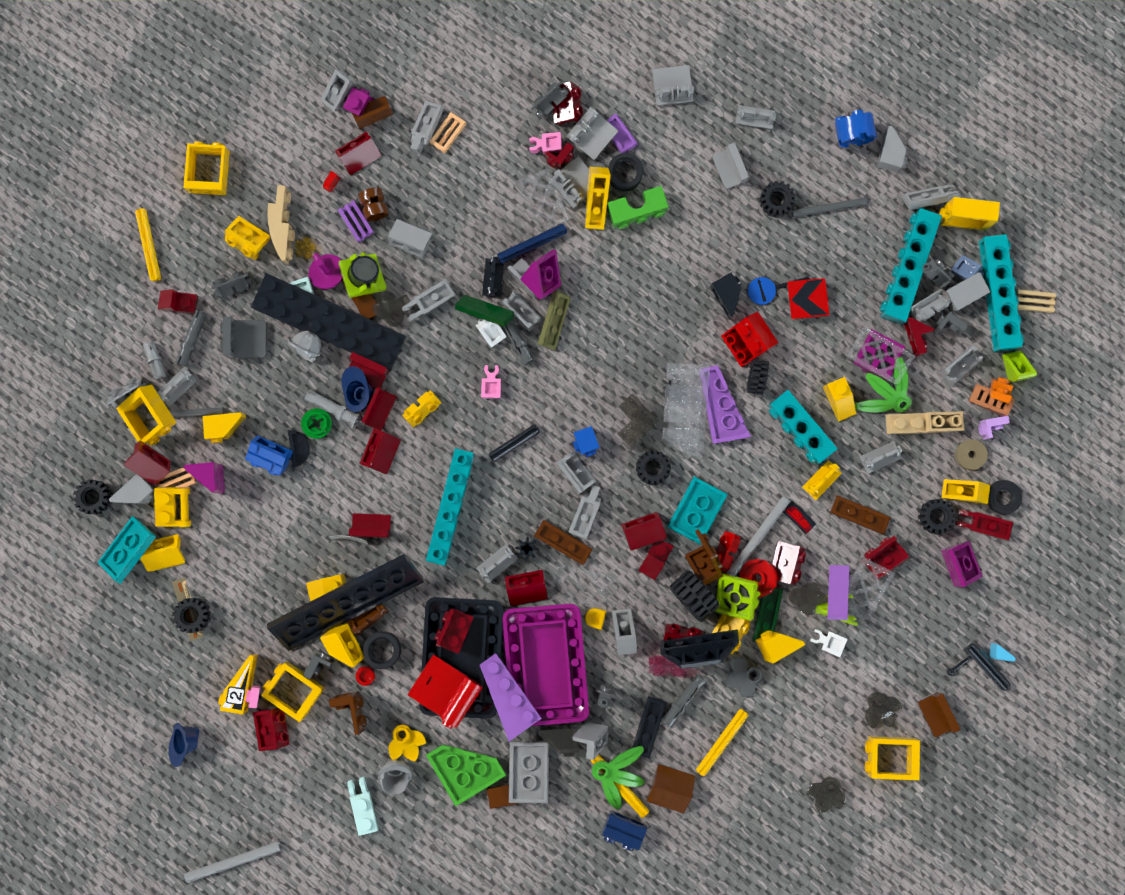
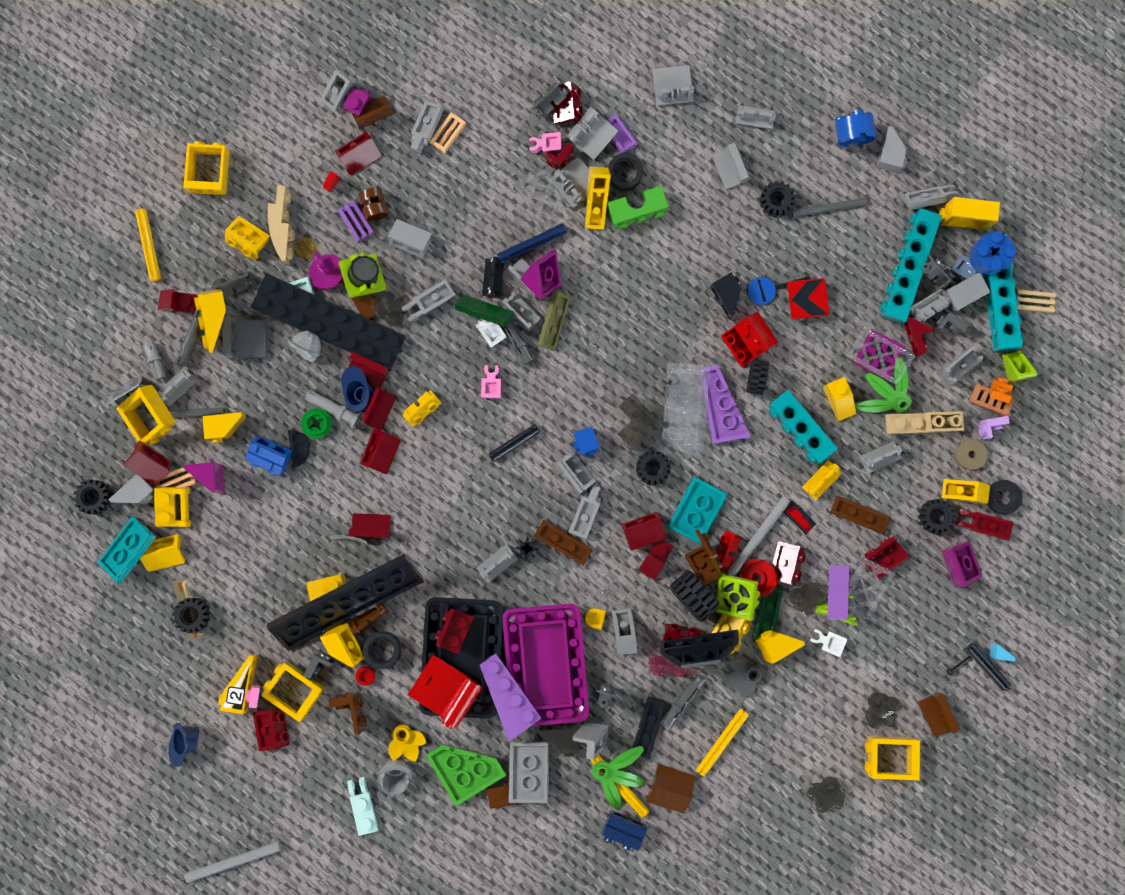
(212, 314): none -> yellow slope
(450, 507): teal brick -> none
(526, 587): dark red panel -> none
(999, 246): none -> blue brick

